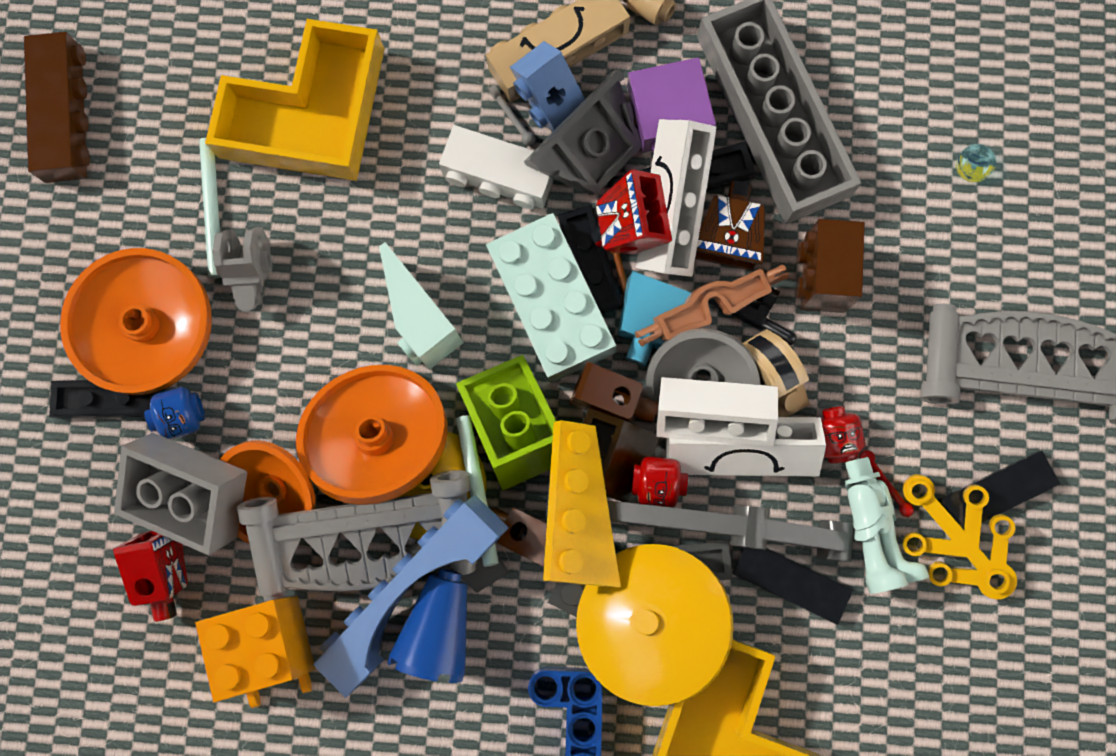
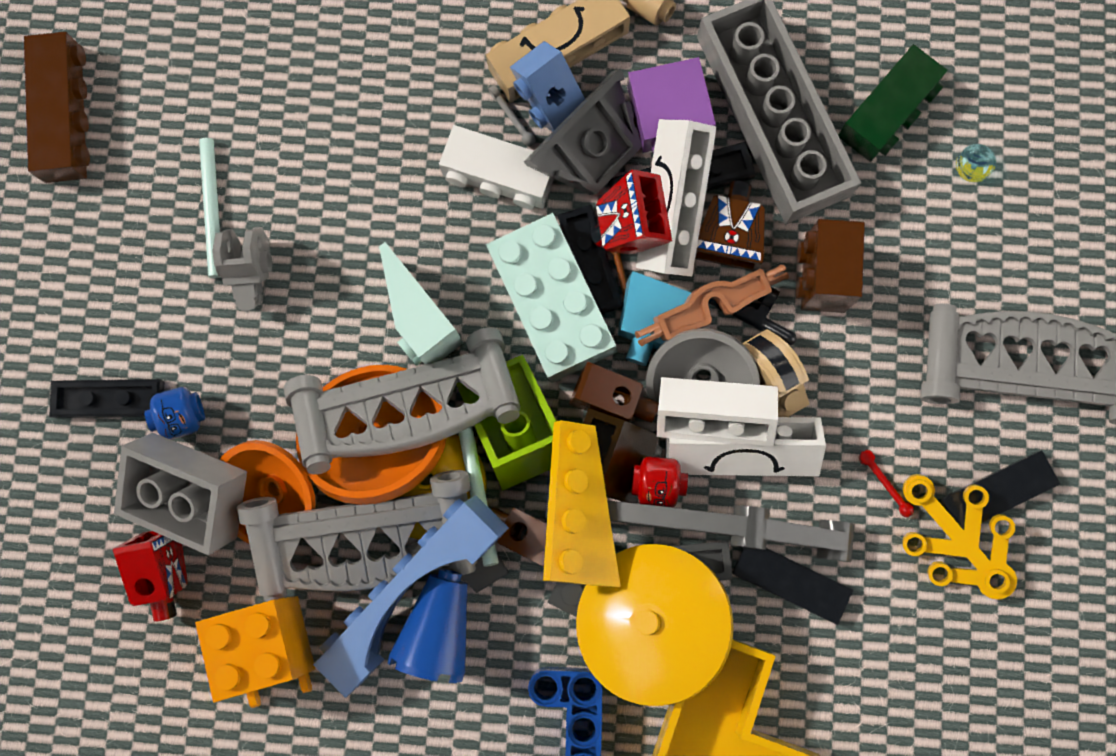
(135, 321): orange dish -> none
(315, 122): yellow piece -> none
(321, 412): none -> light grey piece
(842, 435): red head -> none
(875, 527): light aqua piece -> none
(893, 104): none -> dark green brick

